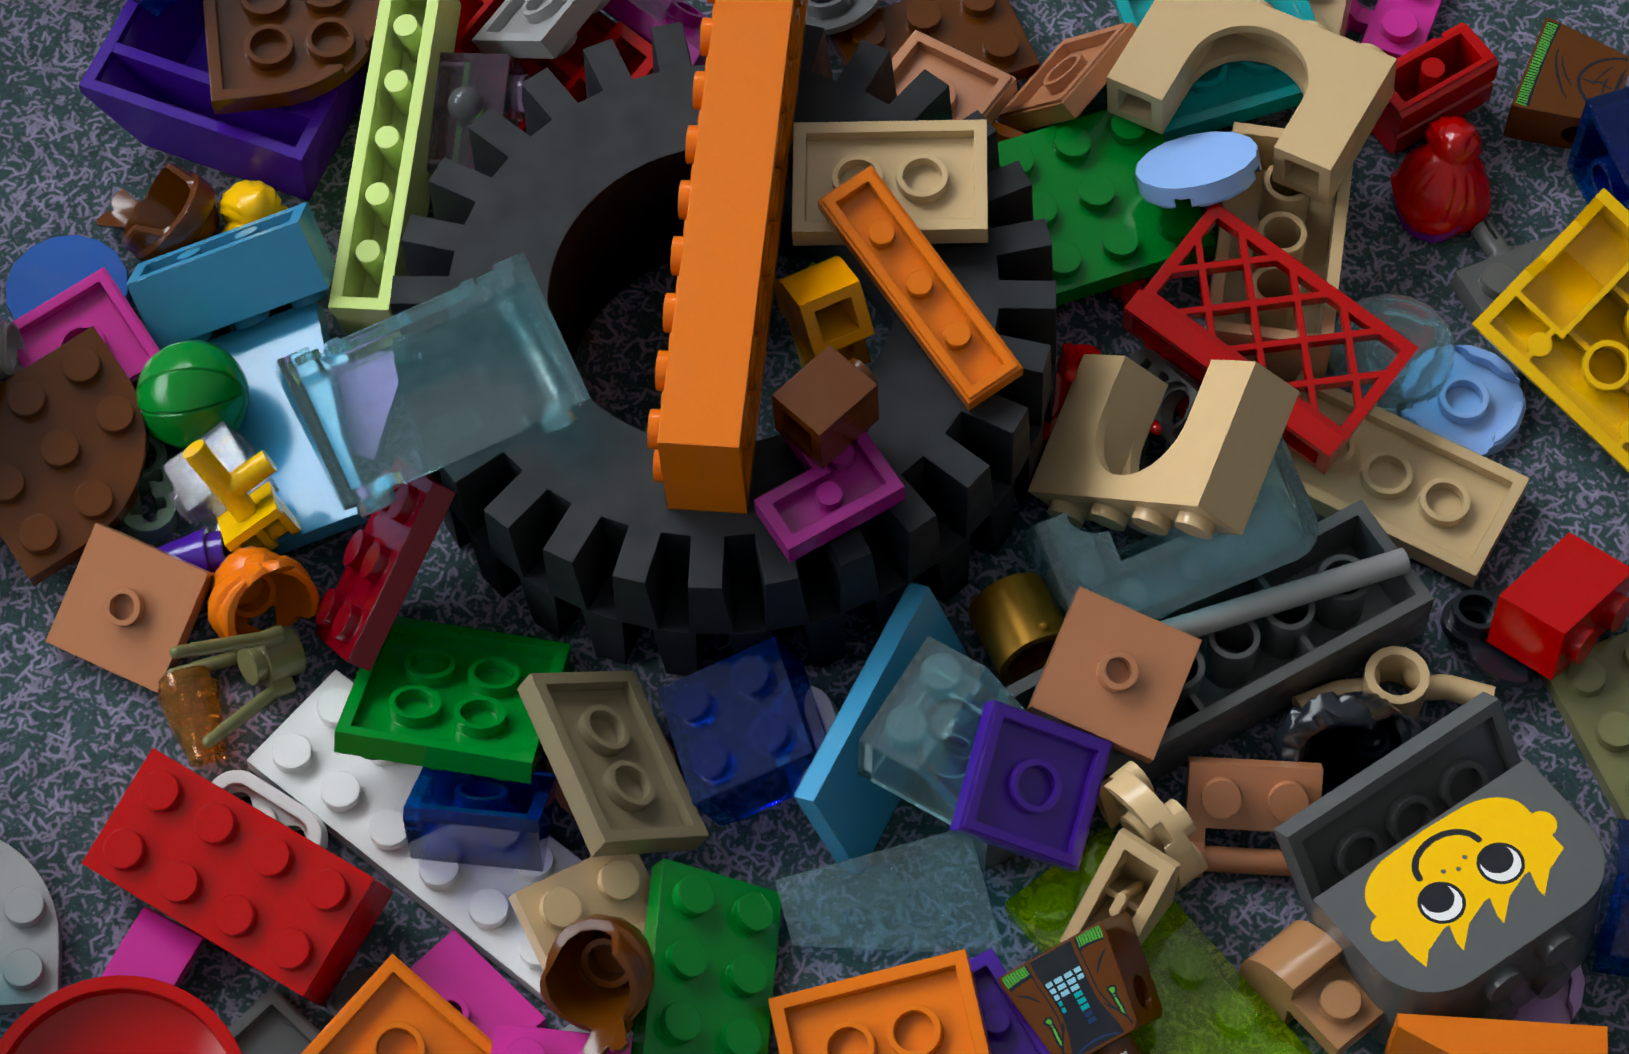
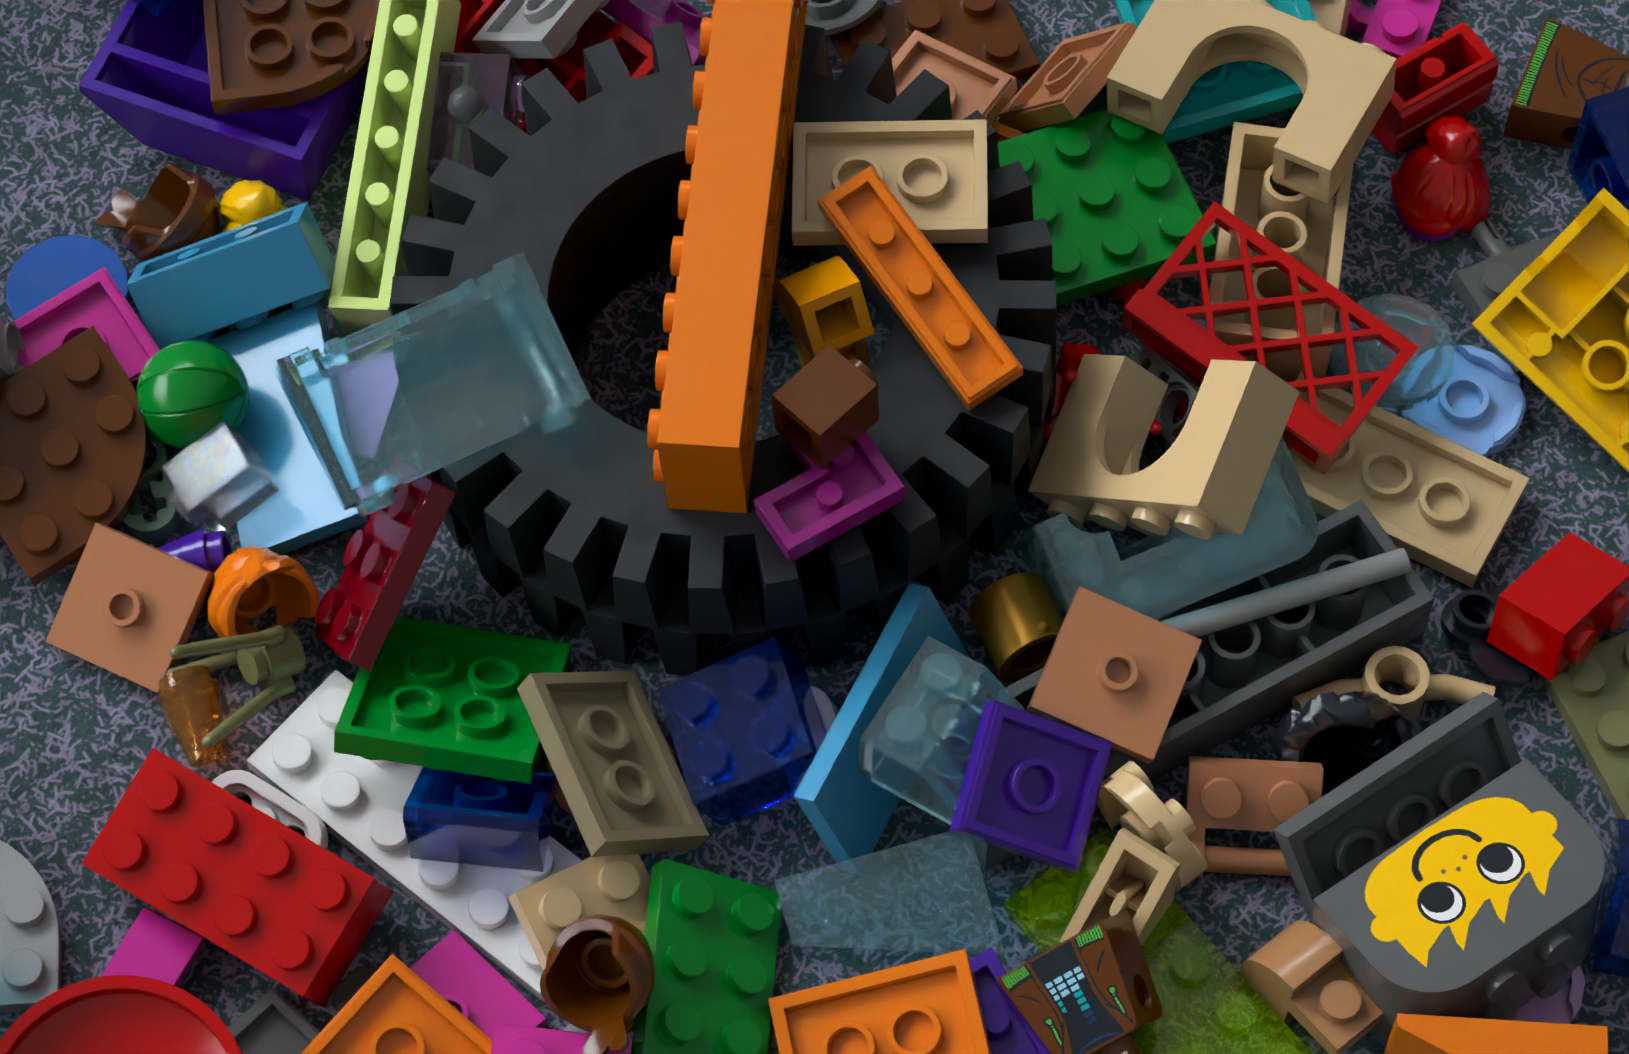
(250, 518): yellow arm -> none
(1198, 168): light blue tile -> none

